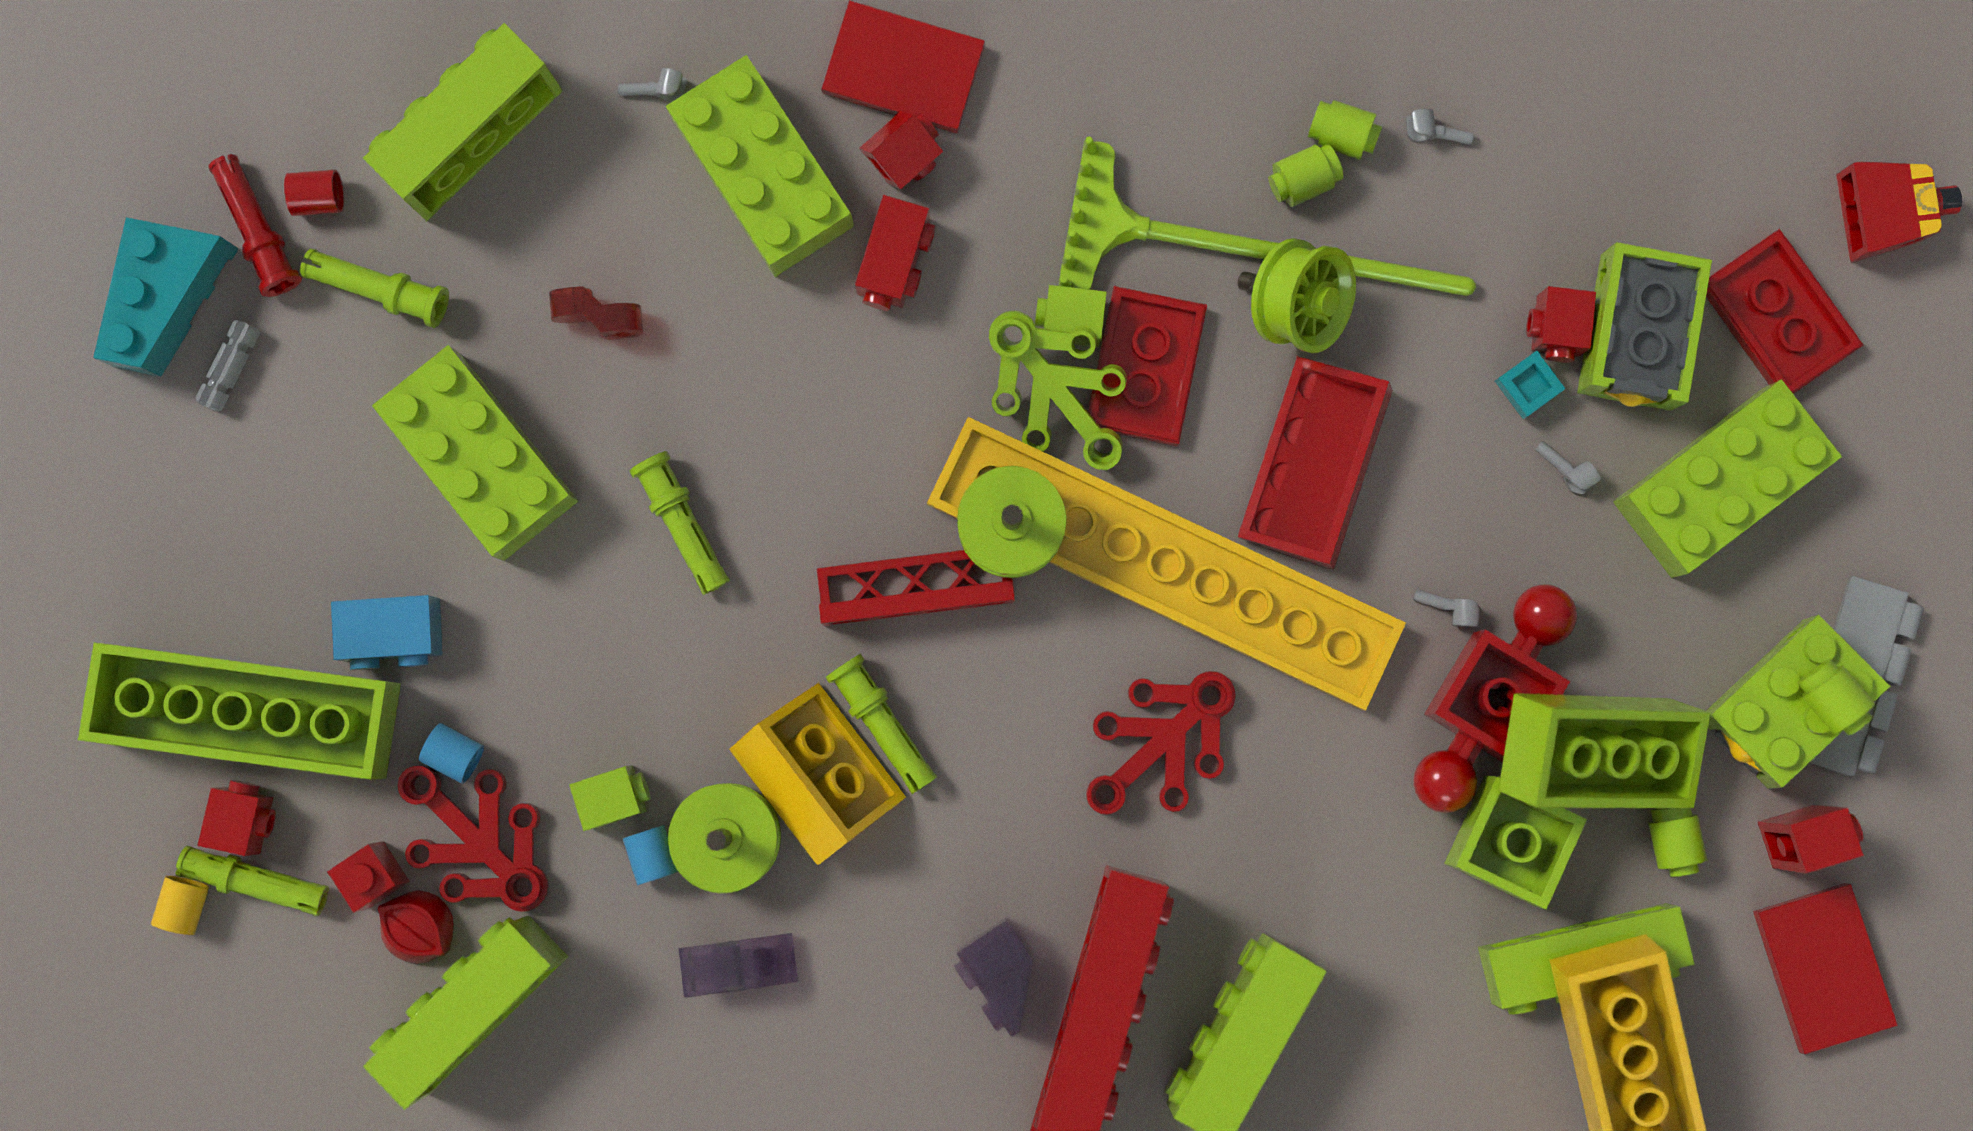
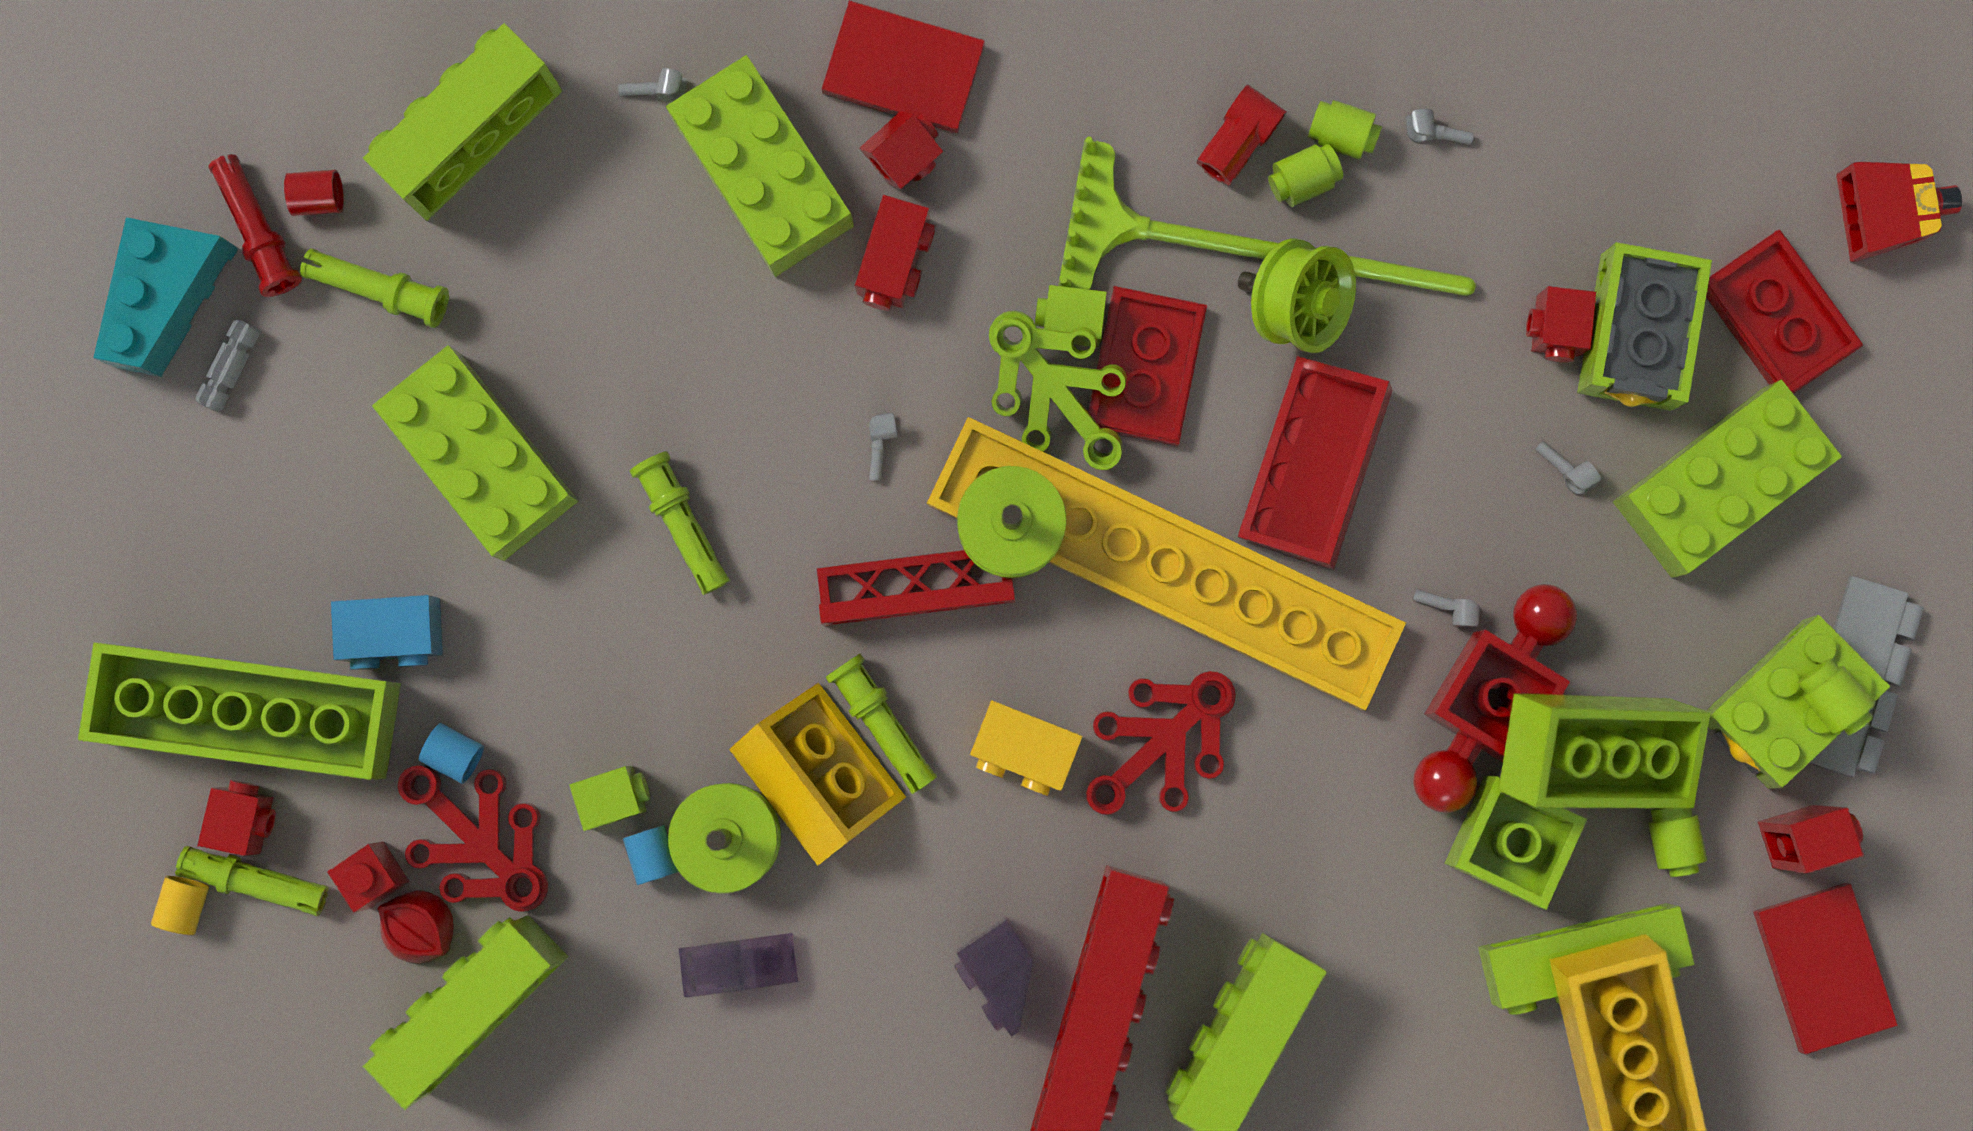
(580, 305): clear red piece -> none
(881, 428): none -> light grey hand
(1025, 747): none -> yellow brick
(1246, 126): none -> red piece
(1529, 384): teal plate -> none

